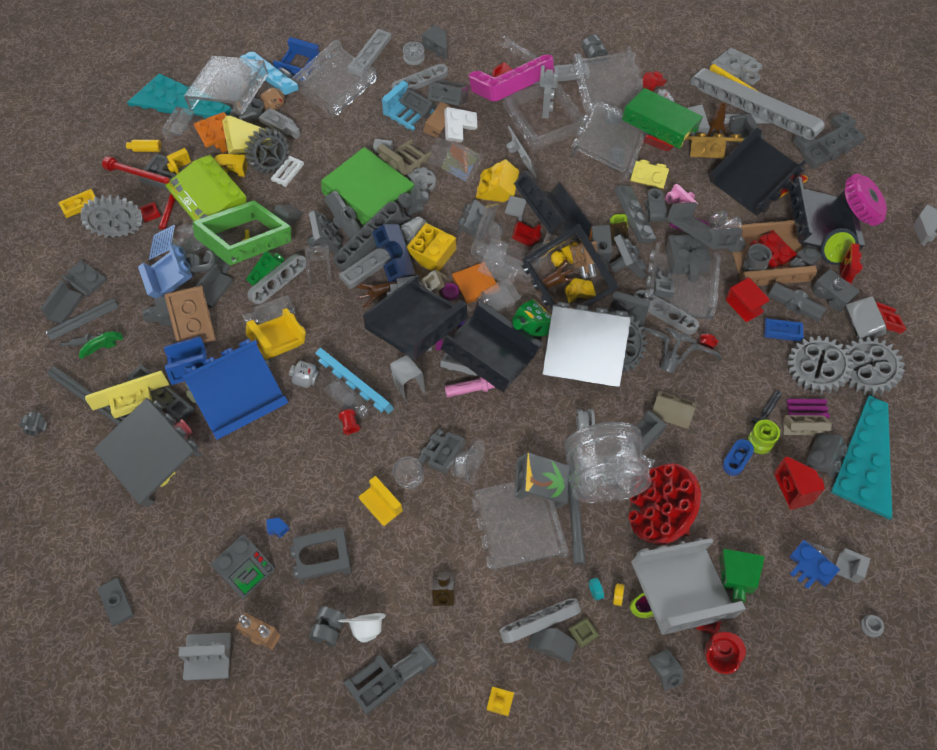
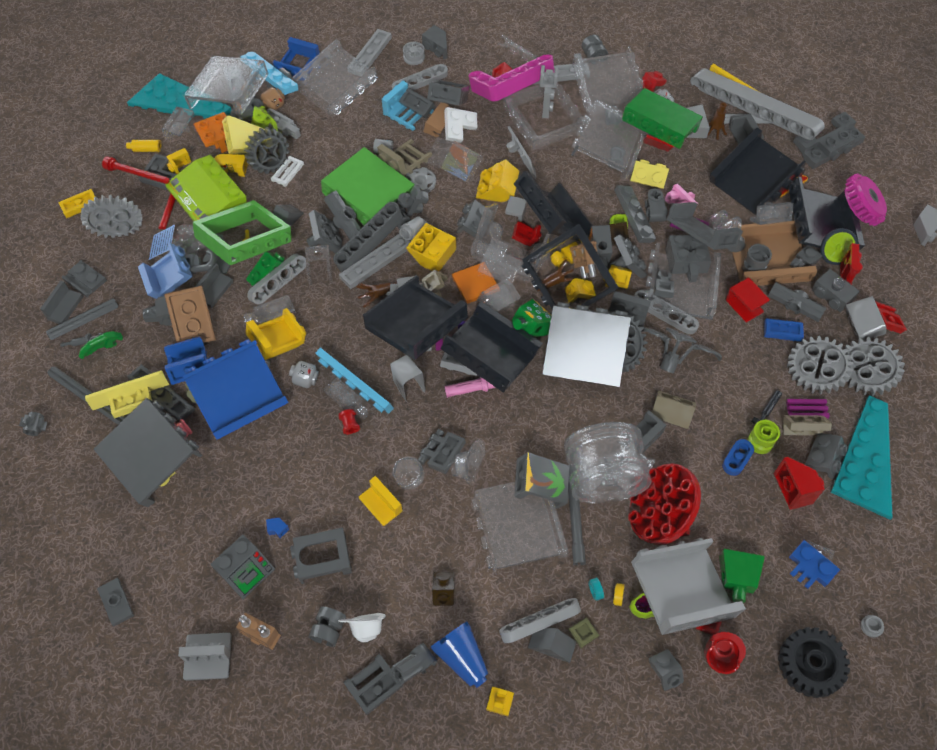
(149, 212): red tile -> none
(262, 118): none -> lime helmet
(391, 239): dark blue arch -> none
(450, 291): magenta tile -> none
(462, 655): none -> blue cone
(584, 418): light grey wheel -> none
(620, 276): none -> yellow bracket
(708, 340): red plate -> none
(711, 146): pearl gold bracket -> none
(739, 65): light grey plate -> none
(773, 213): none -> clear panel
(780, 250): red plate -> none
(801, 674): none -> black wheel
(852, 565): light grey panel -> none

